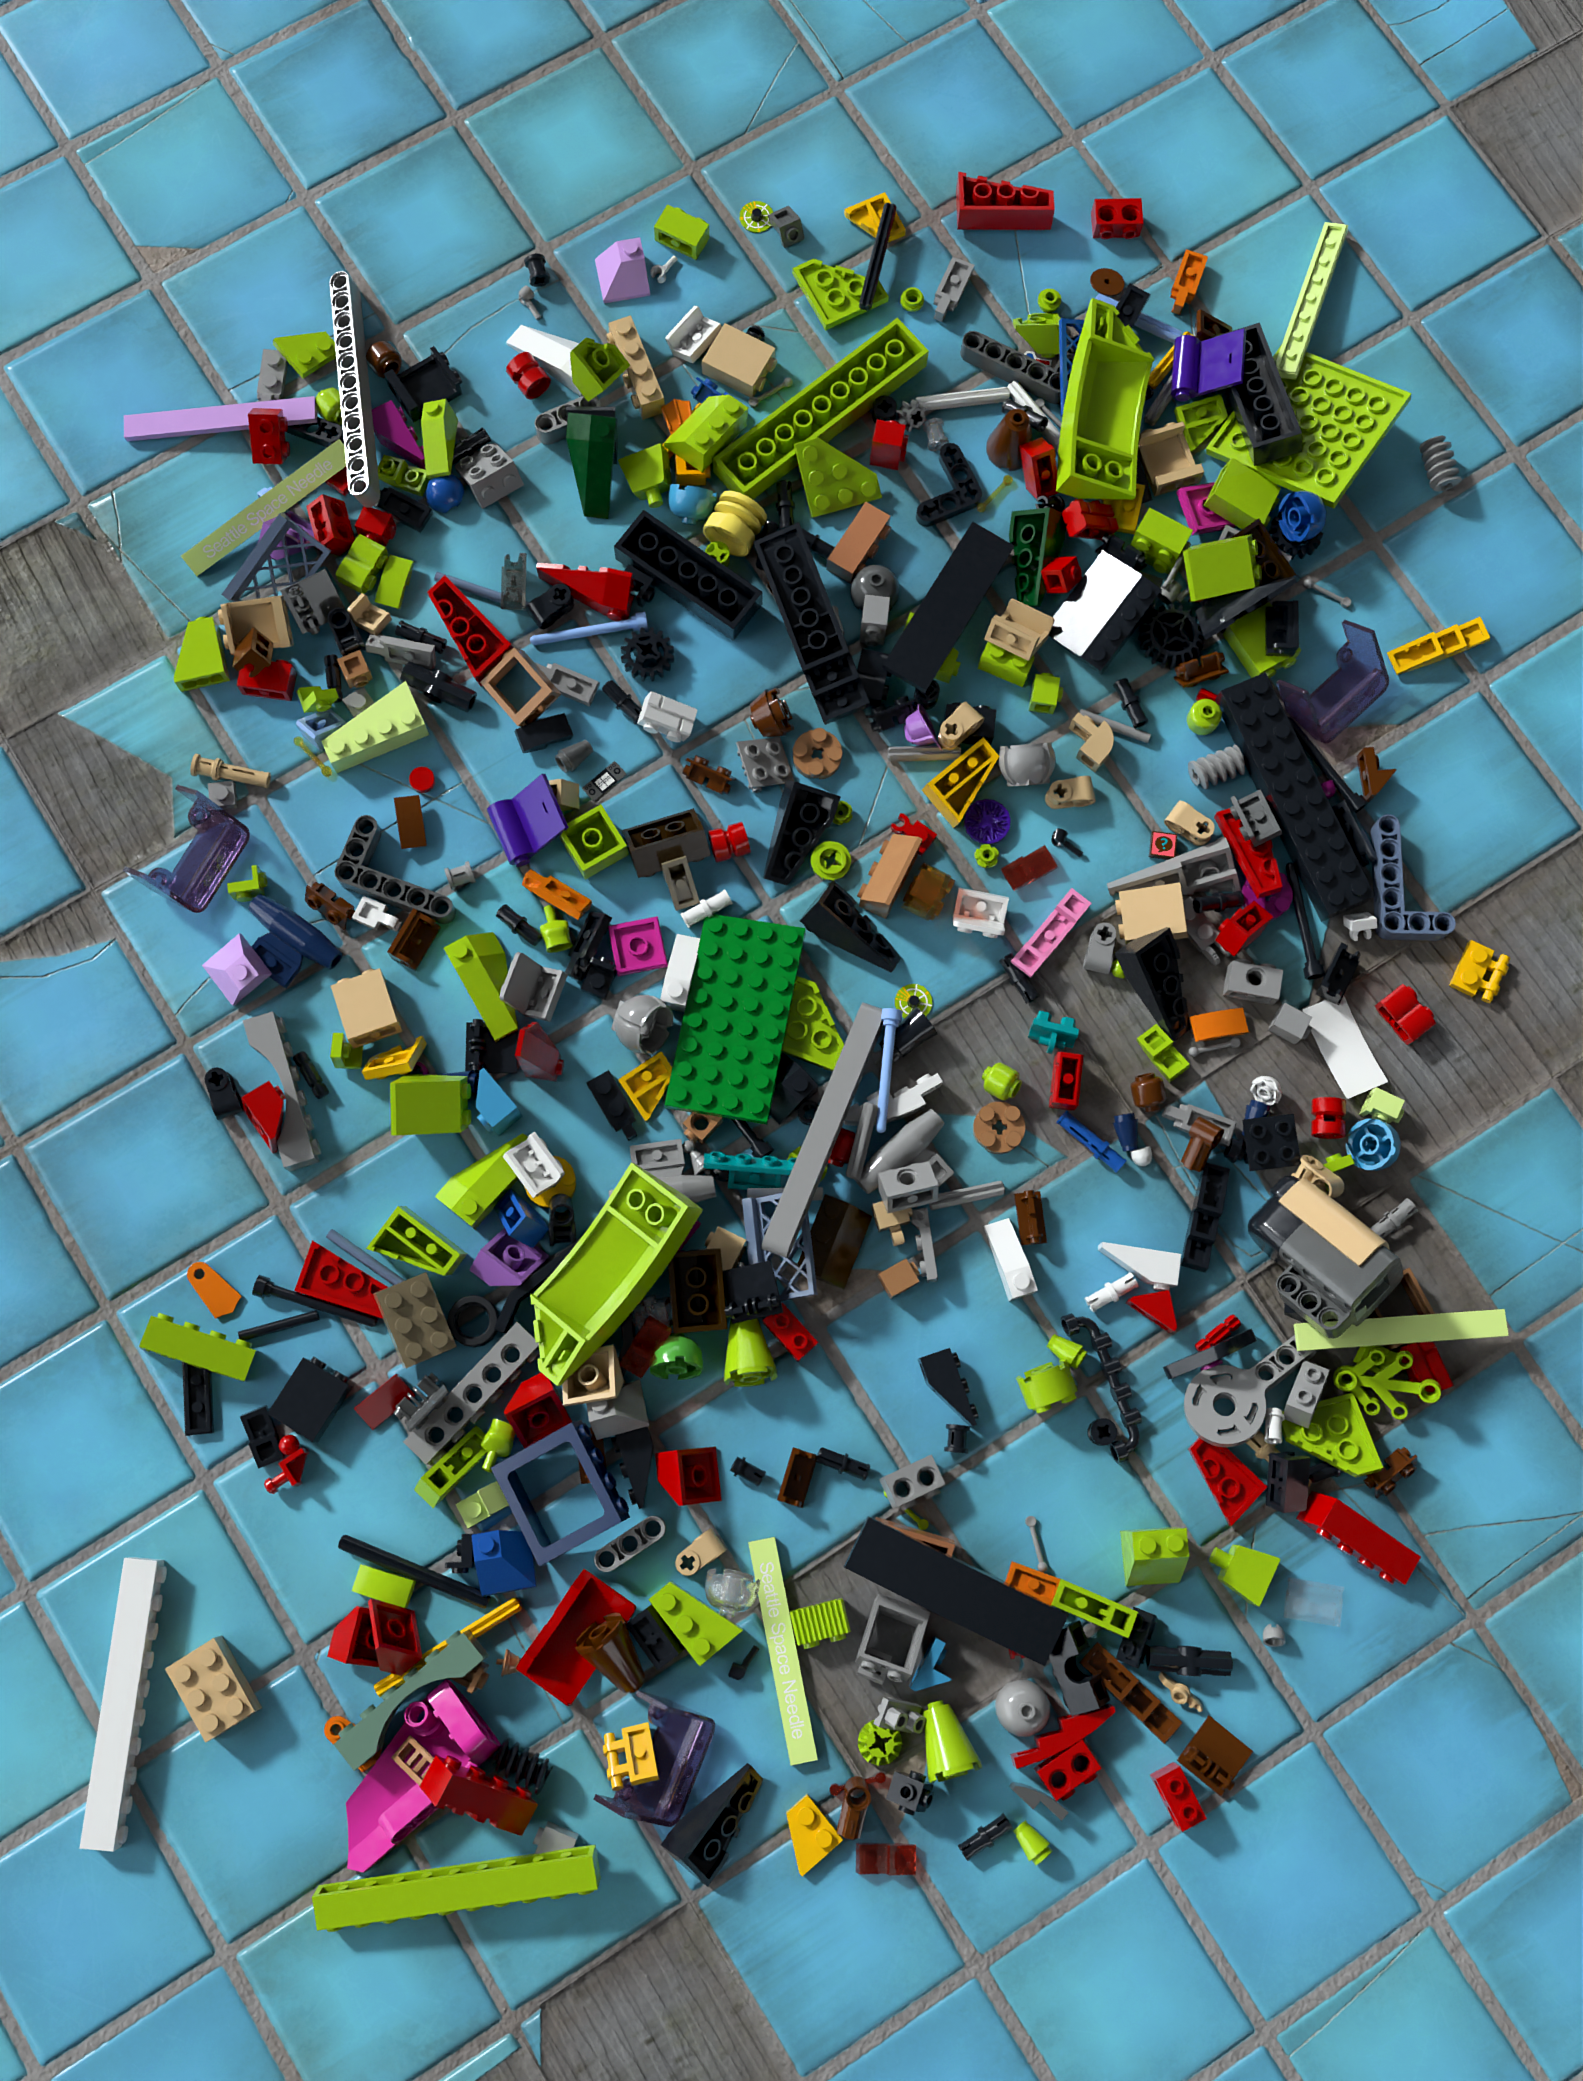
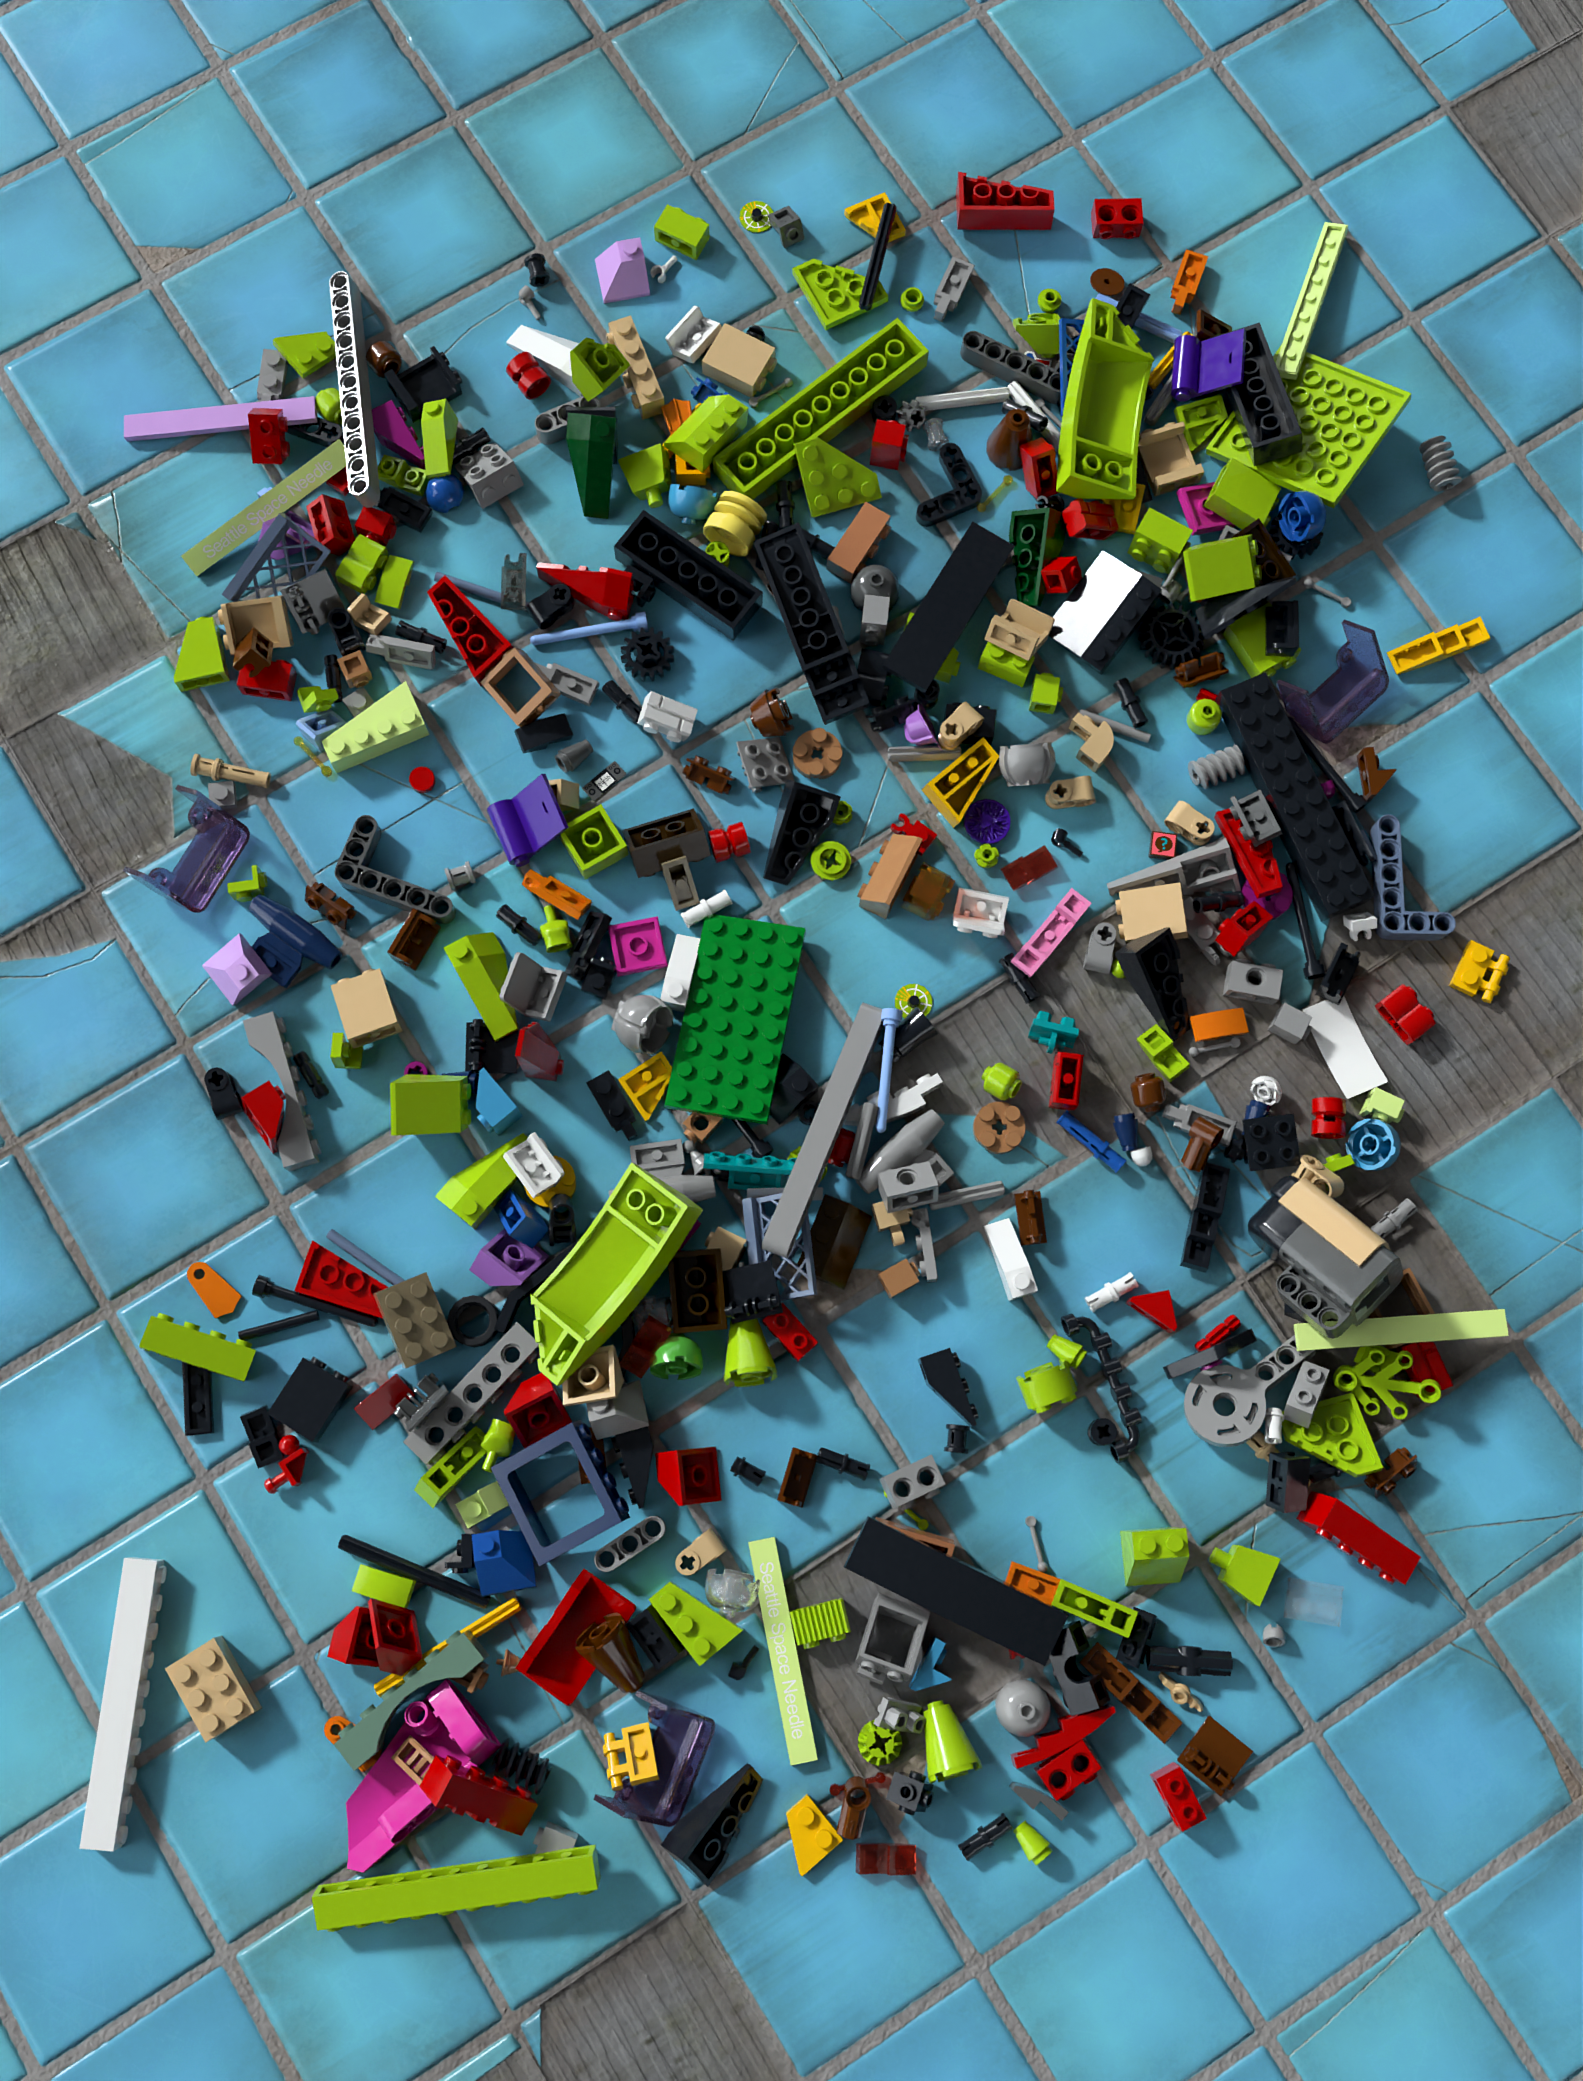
(373, 914): white plate -> none
(394, 1061): yellow wing -> none
(410, 821): reddish brown slope -> none
(417, 1242): lime wedge -> none
(438, 686): black piece -> none
(811, 1029): lime plate -> none
(839, 923): black wedge -> none
(1131, 556): black hinge -> none
(1148, 1265): white slope -> none
(1227, 1478): red wing -> none

